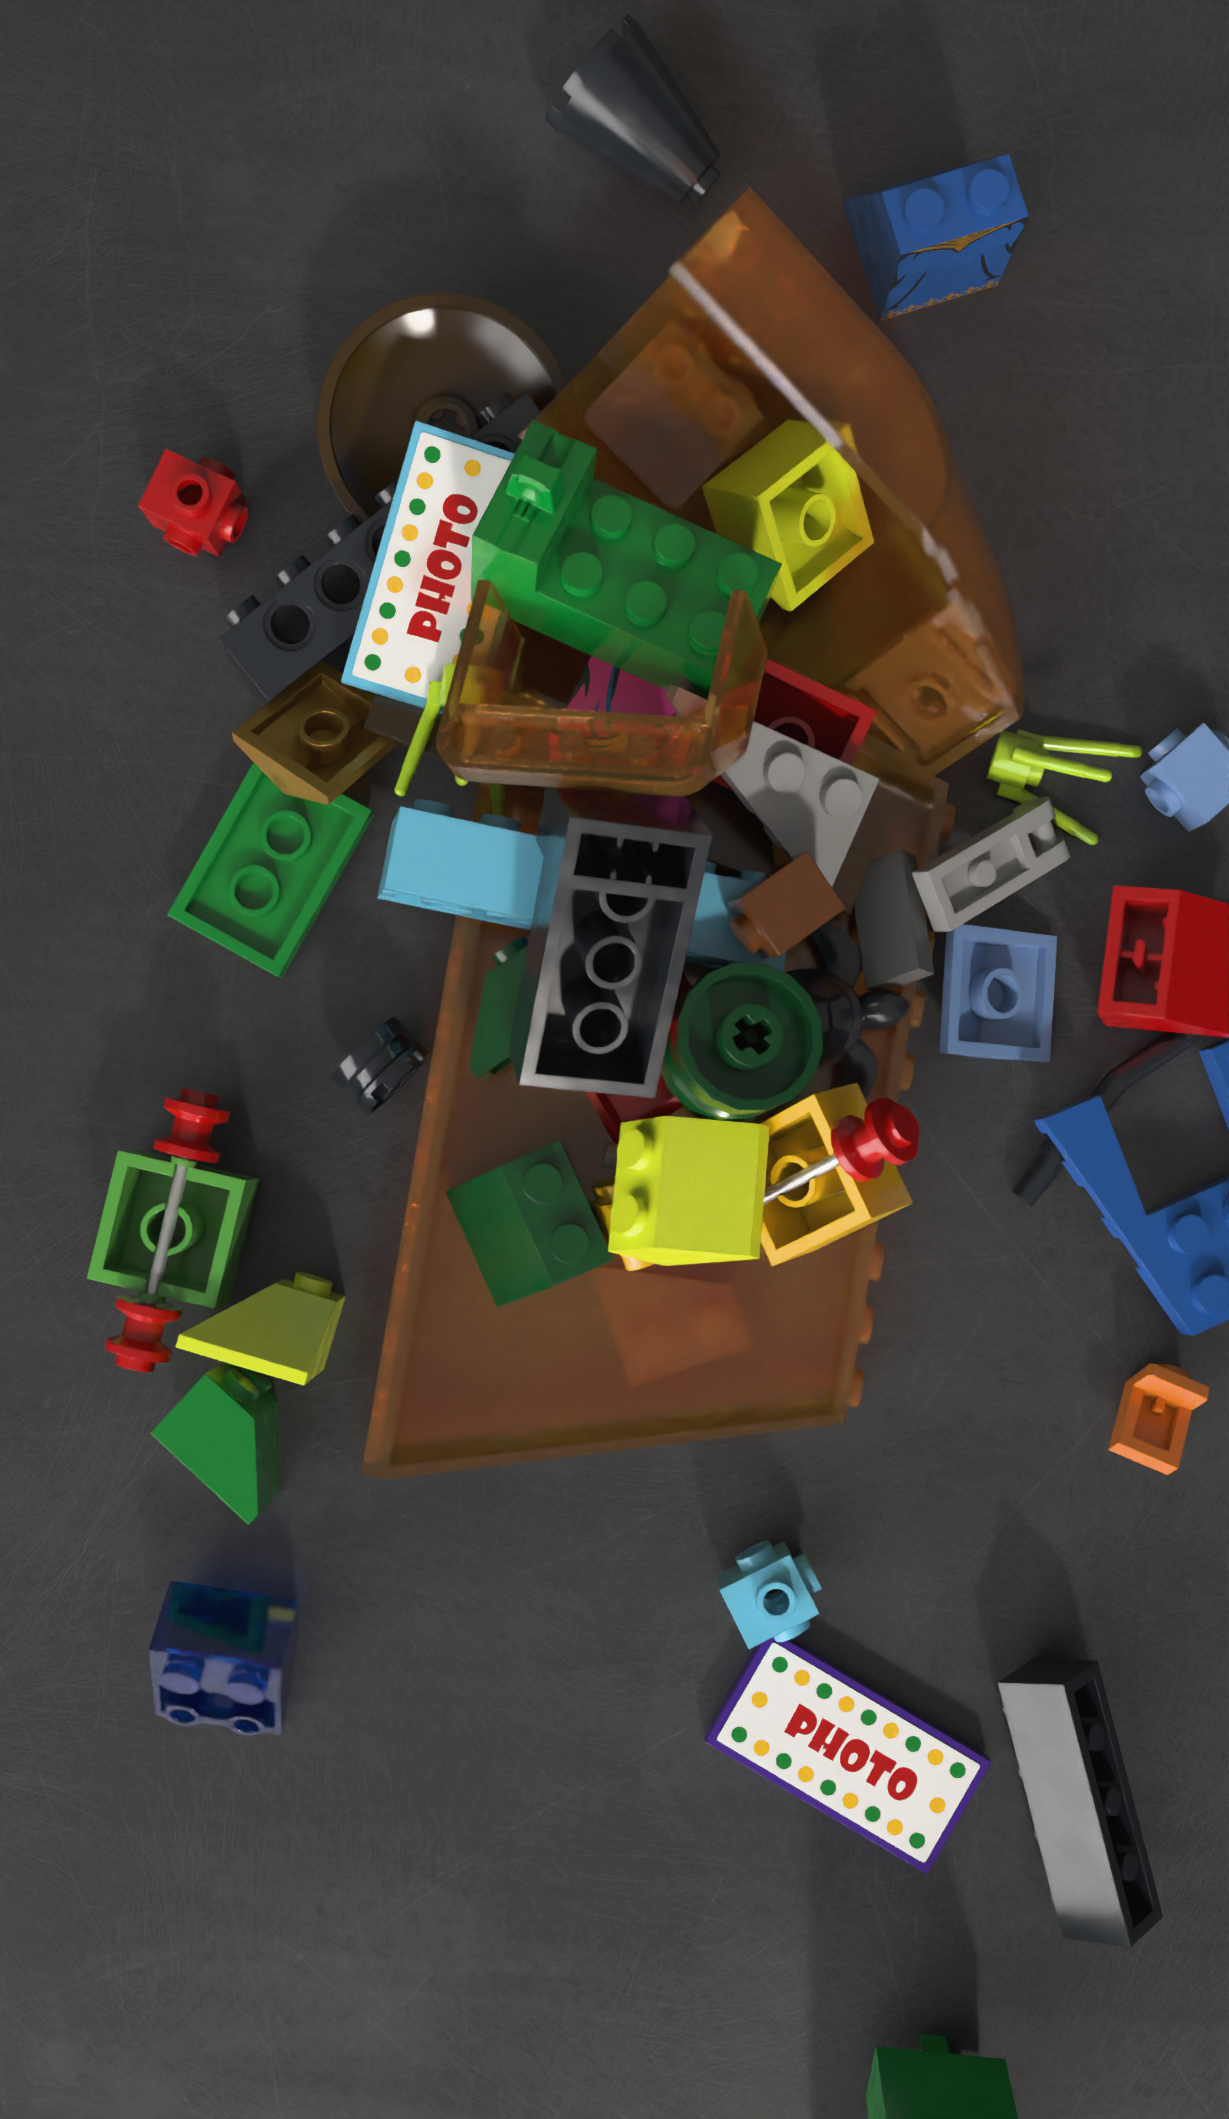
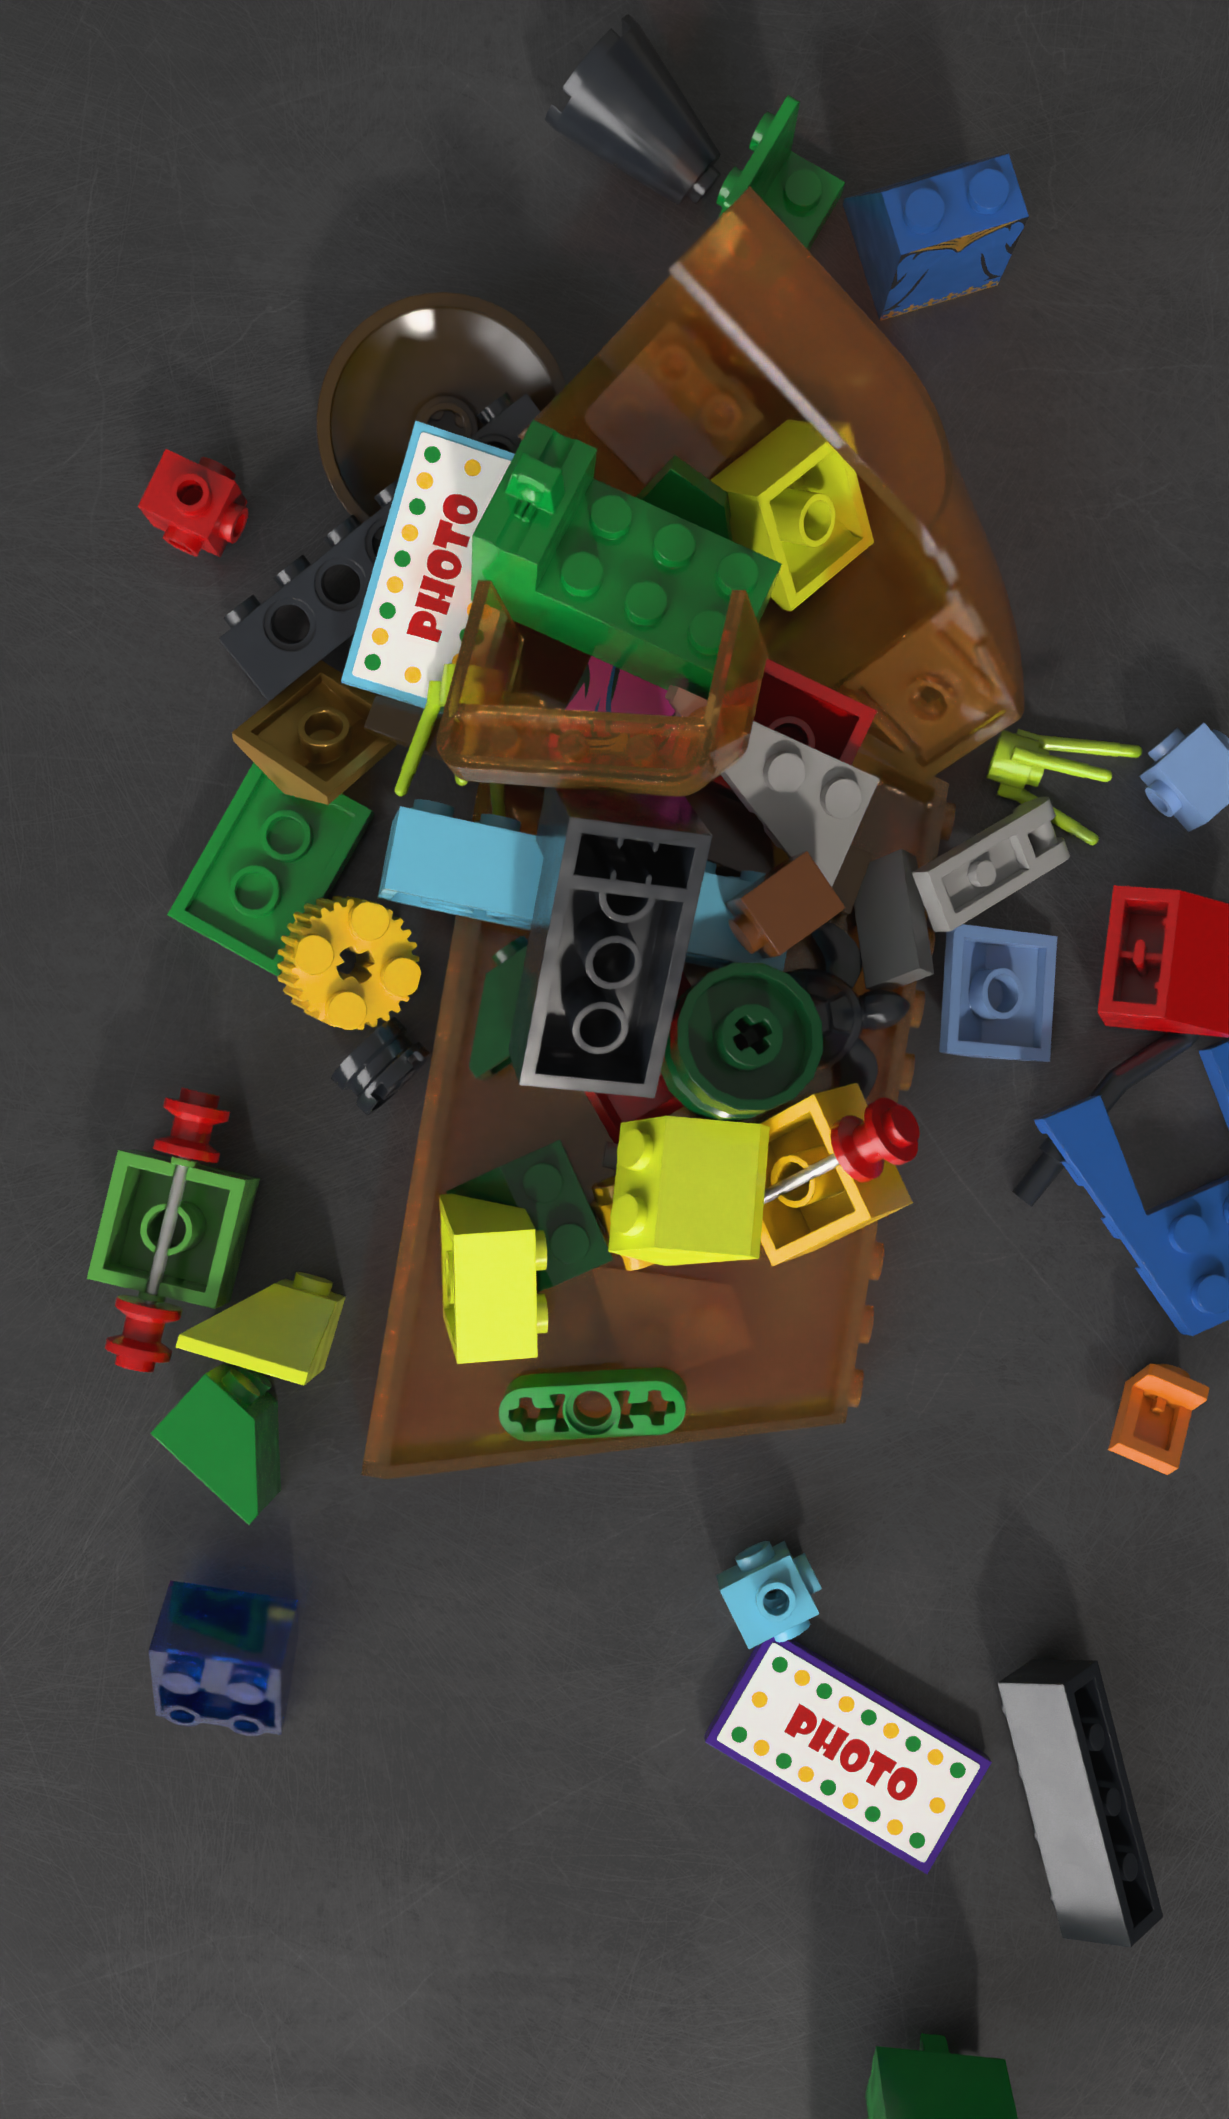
(382, 971): none -> yellow brick
(491, 1279): none -> neon yellow slope
(611, 1383): none -> green beam
(689, 496): none -> green tile
(786, 182): none -> green bracket

